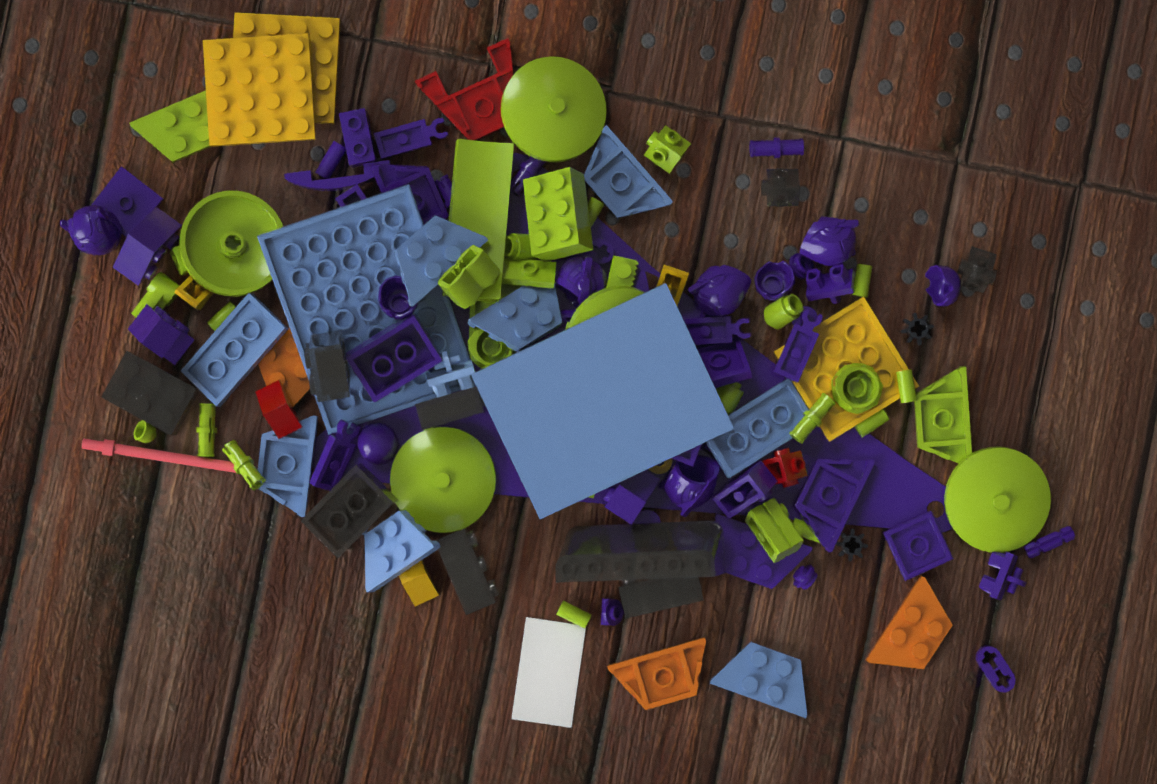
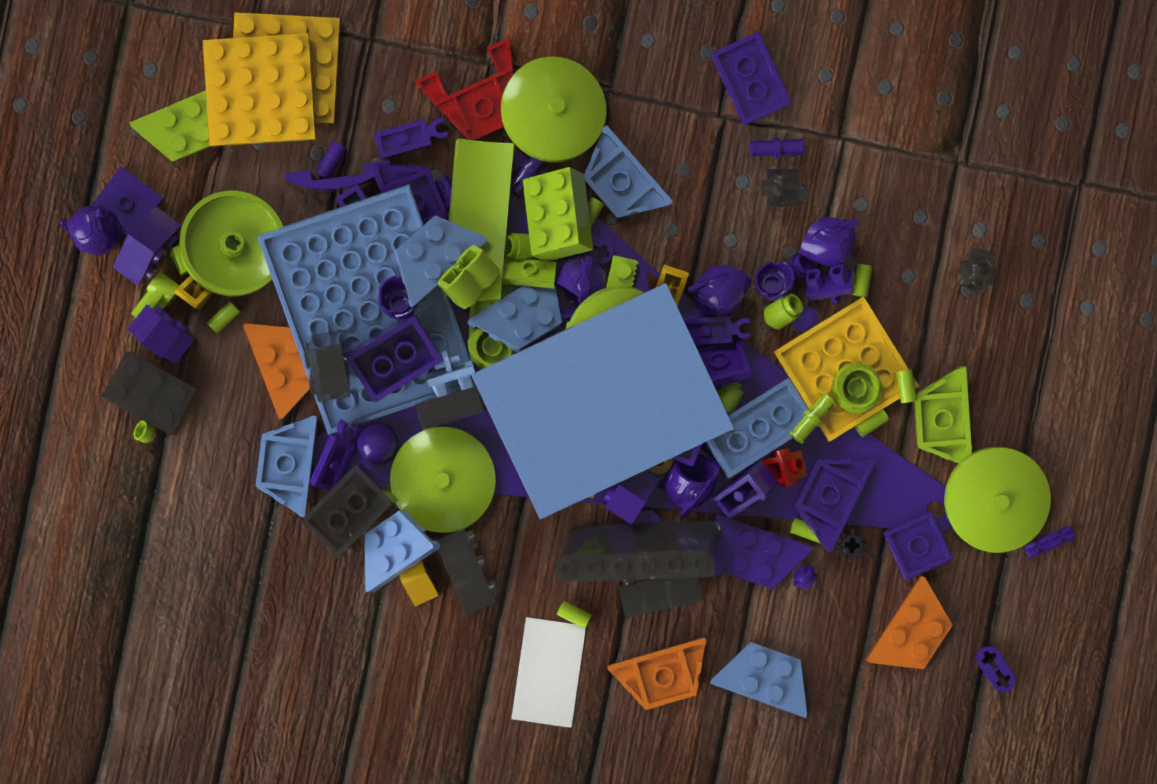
(110, 447): coral bar -> none
(206, 430): lime pin -> none
(234, 349): medium blue plate -> none
(243, 465): lime pin -> none
(278, 409): red slope -> none
(357, 137): dark purple brick -> none
(611, 612): dark purple plate -> none
(666, 148): lime brick -> none
(750, 78): none -> dark purple plate
(775, 530): lime brick -> none
(797, 348): dark purple plate -> none
(912, 335): black gear -> none
(944, 285): dark purple hair -> none
(998, 586): dark purple hips -> none

